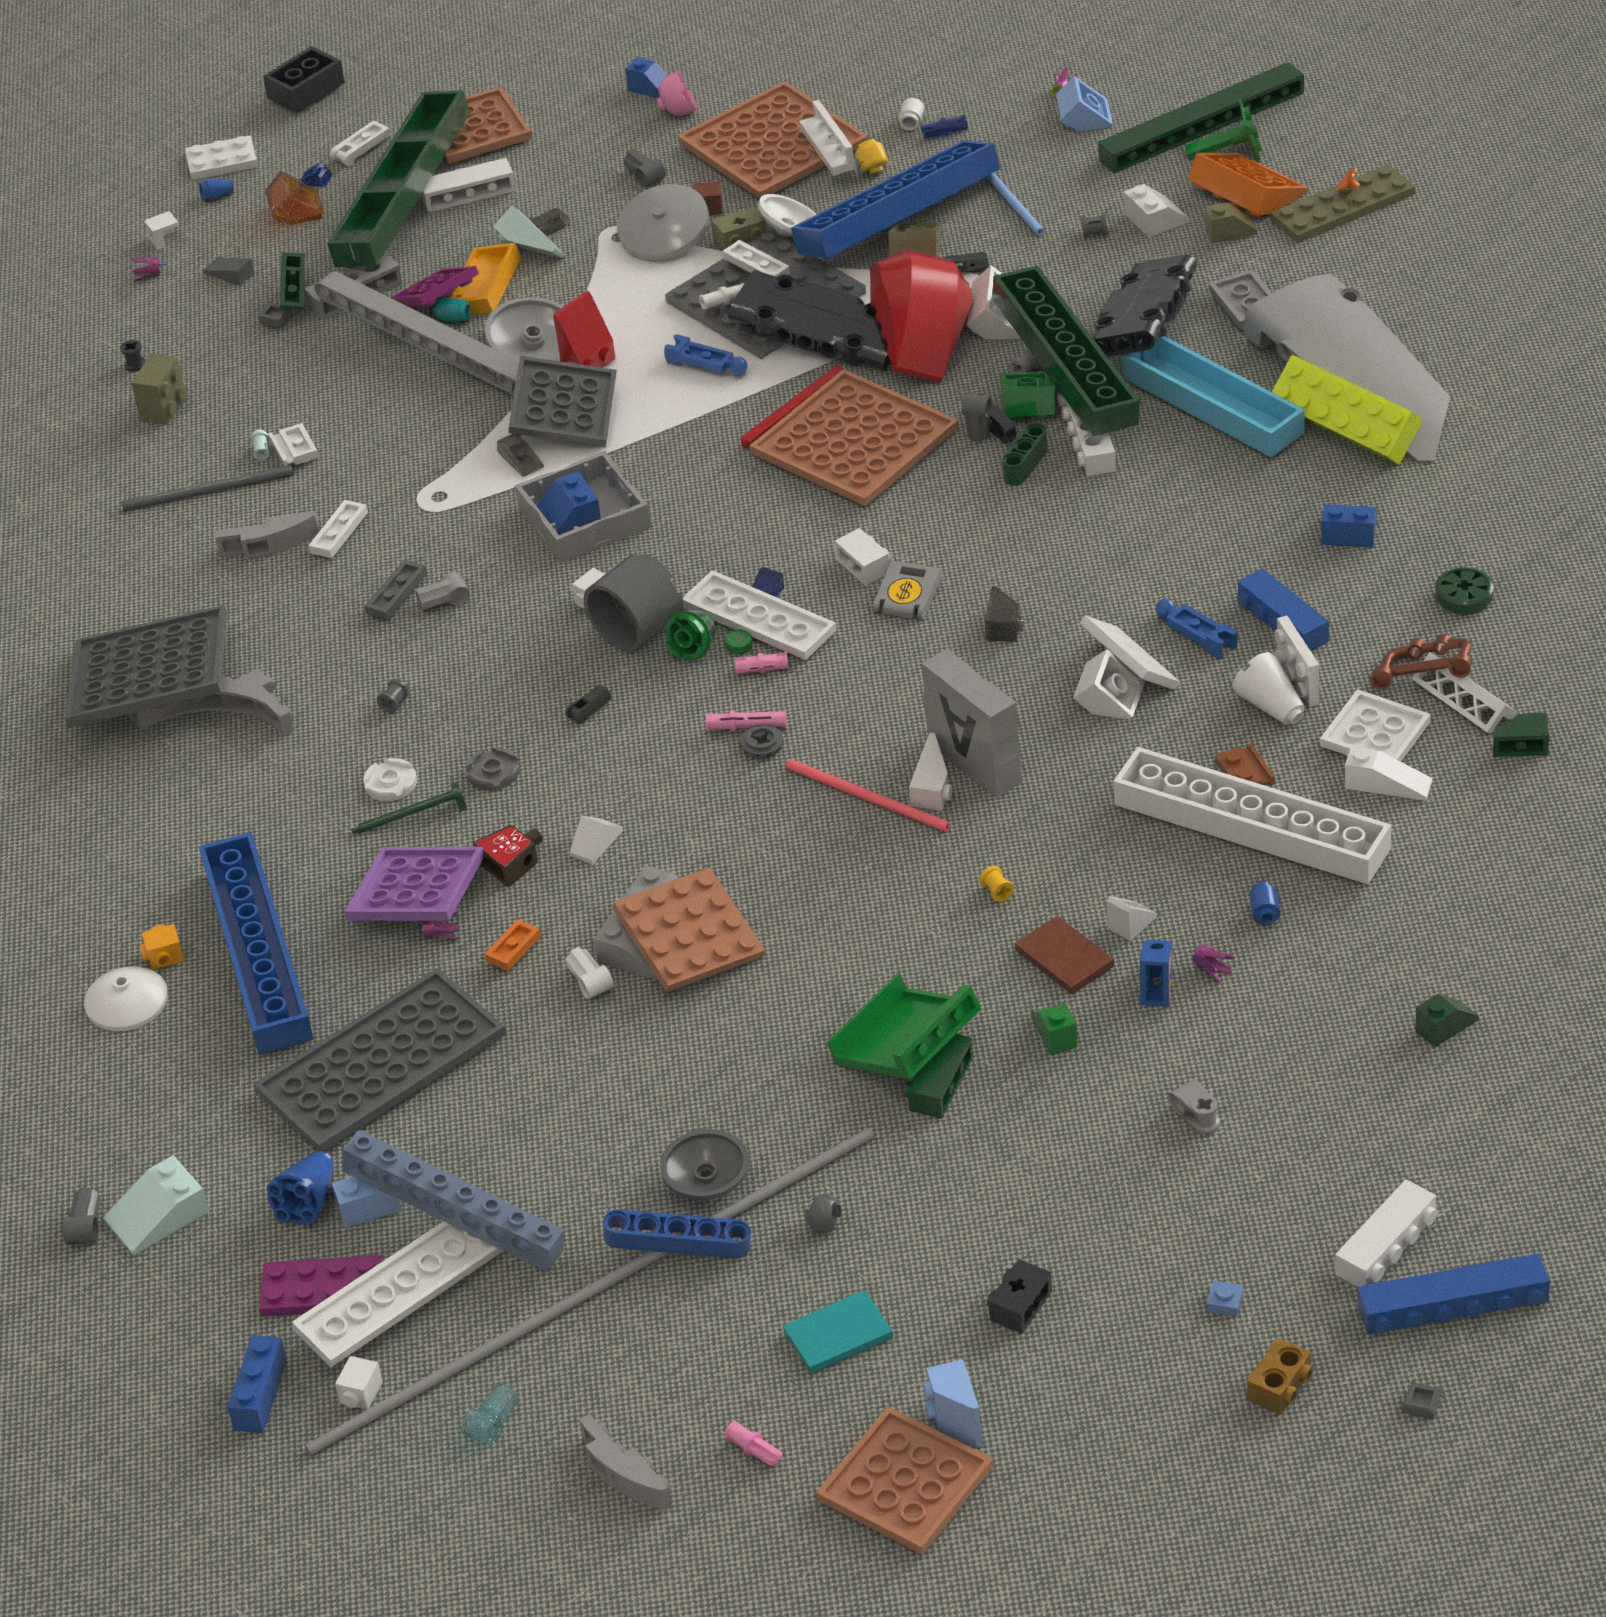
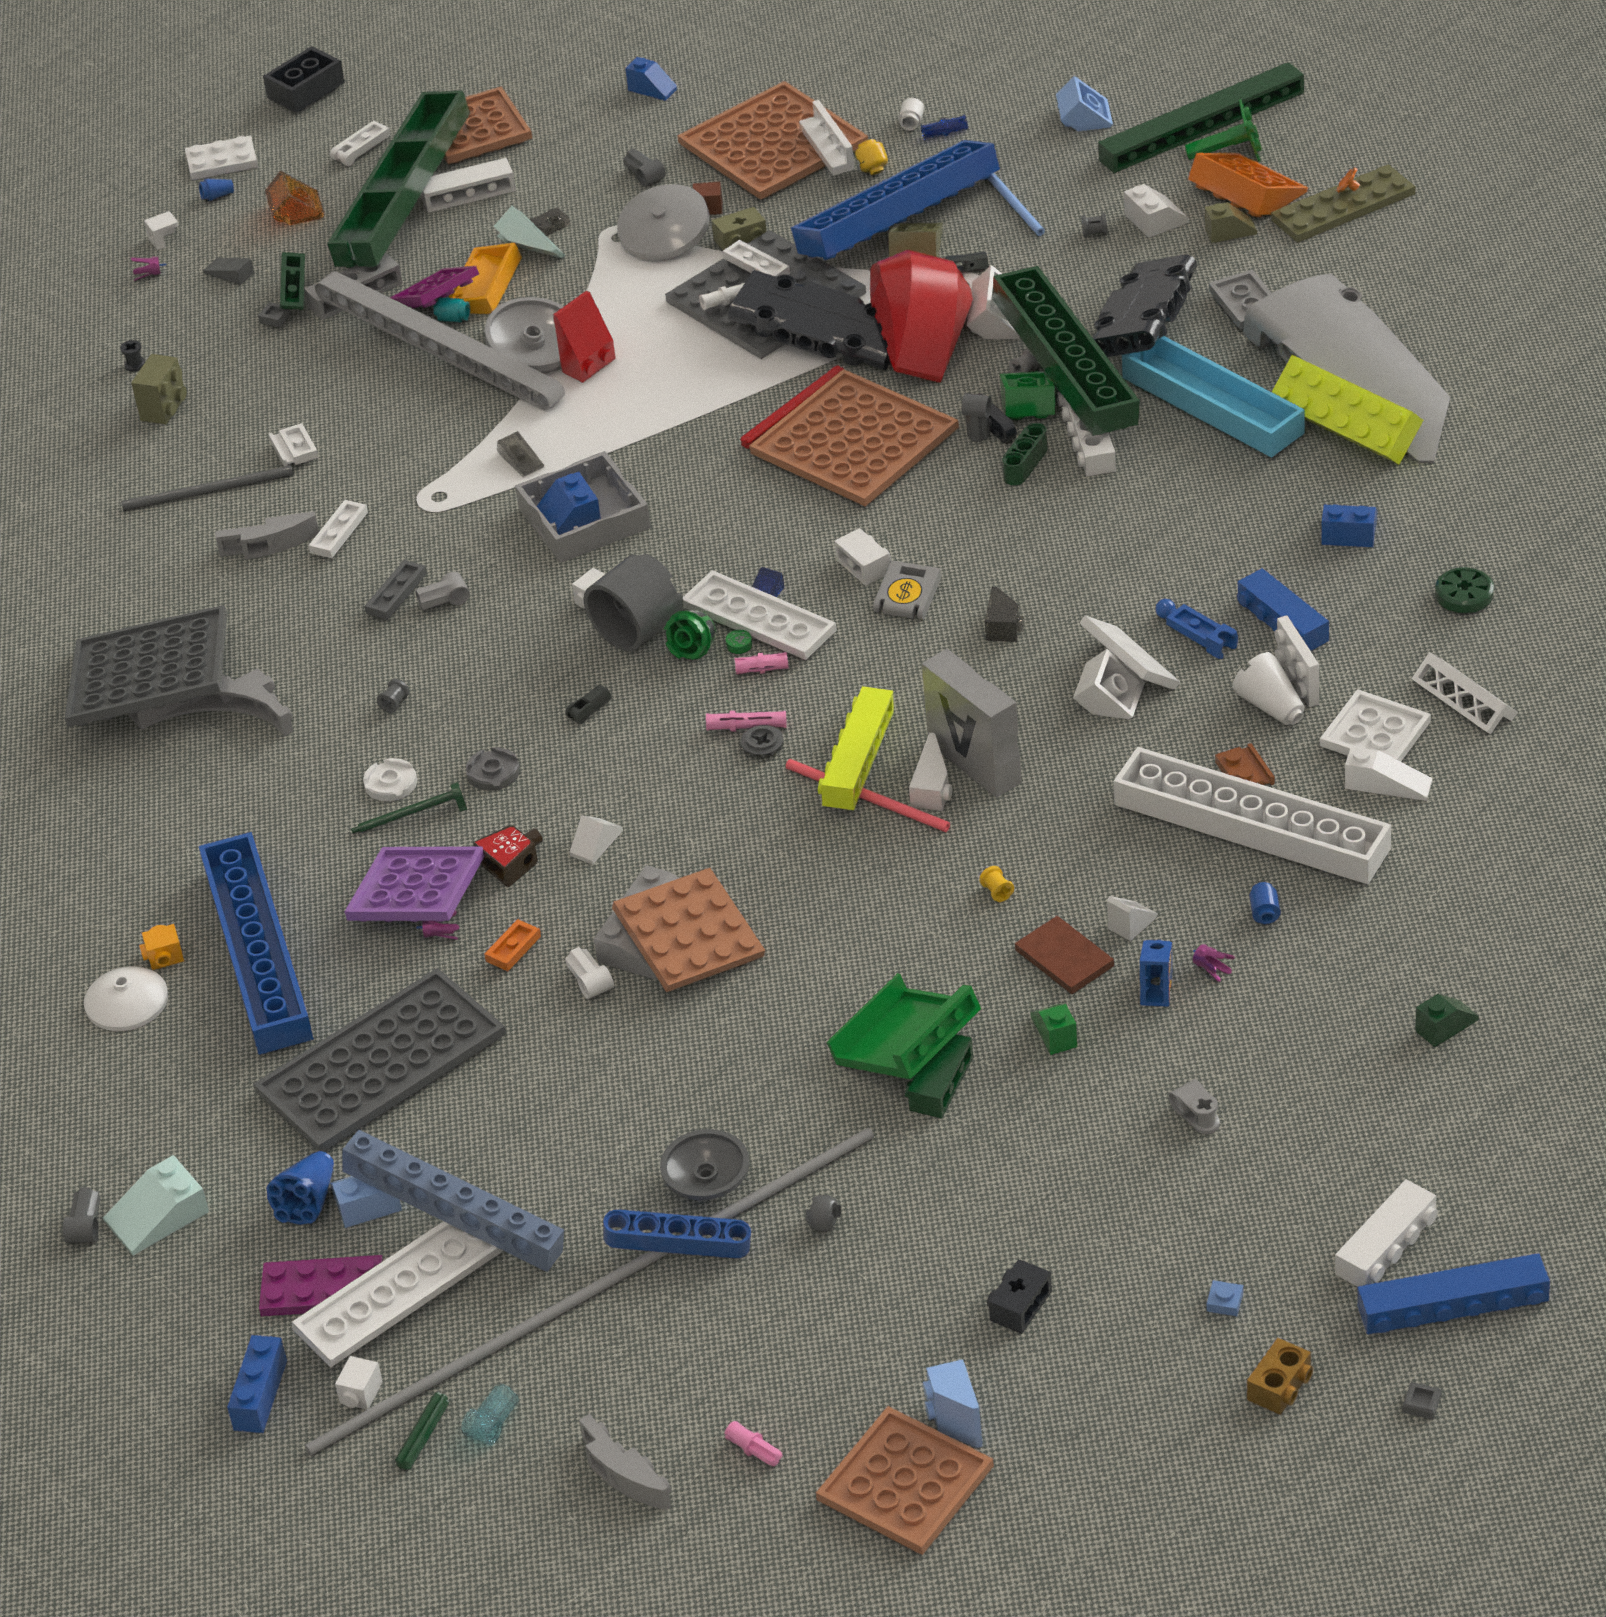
(260, 441): light aqua pin -> none
(317, 175): clear blue slope -> none
(422, 1431): none -> dark green axle
(562, 401): dark grey plate -> none
(675, 95): bright pink cylinder -> none
(703, 357): blue plate -> none
(783, 213): white dish -> none
(837, 1331): teal tile -> none
(856, 748): none -> neon yellow brick
(1061, 82): flat silver piece -> none
(1458, 665): copper bar -> none
(1522, 736): dark green slope -> none

